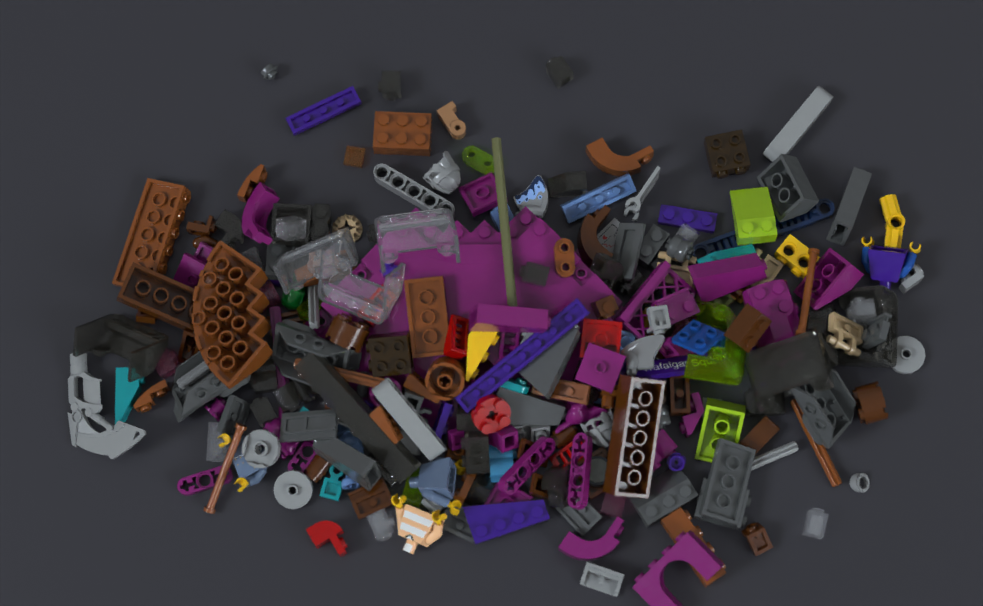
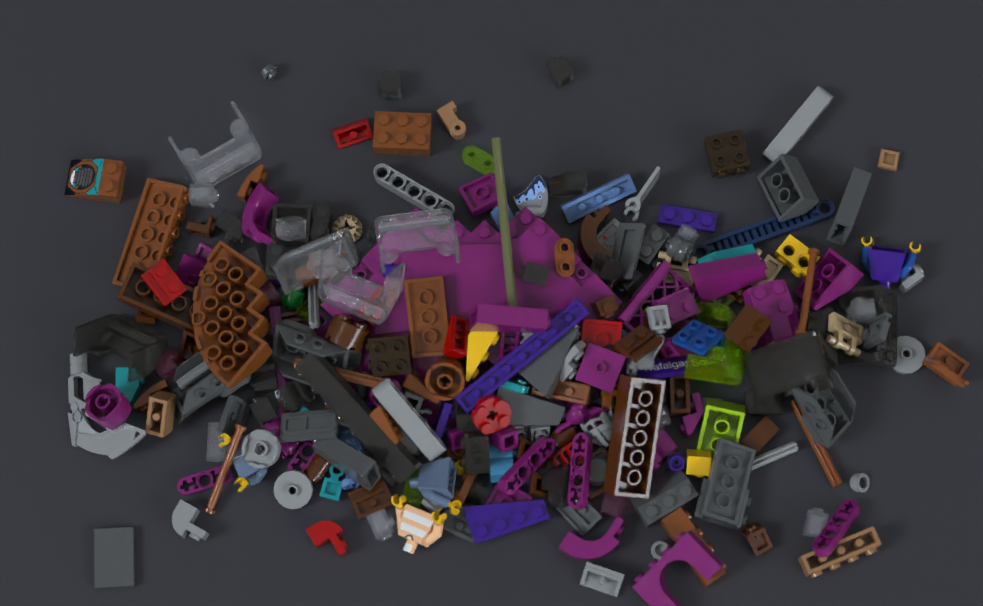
(96, 179): none -> slope
(107, 405): none -> magenta brick
(114, 557): none -> dark grey tile
(161, 413): none -> medium nougat brick
(164, 282): none -> red plate
(183, 520): none -> light grey brick
(202, 195): none -> clear brick
(205, 238): reddish brown arm -> none
(216, 408): magenta brick -> none
(224, 159): none -> clear windscreen
(323, 110): dark purple plate -> none
(352, 133): none -> red slope
(354, 156): clear orange tile -> none
(444, 175): light grey helmet -> none
(571, 361): none -> light grey slope
(615, 164): dark orange arch -> none
(637, 343): none -> reddish brown plate
(657, 549): none -> light grey plate
(698, 463): none -> yellow brick
(753, 216): lime slope -> none
(825, 544): none -> magenta beam
(847, 549): none -> medium nougat brick
(870, 403): reddish brown brick -> none
(888, 160): none -> medium nougat tile
(891, 212): yellow piece -> none
(946, 364): none -> dark orange plate

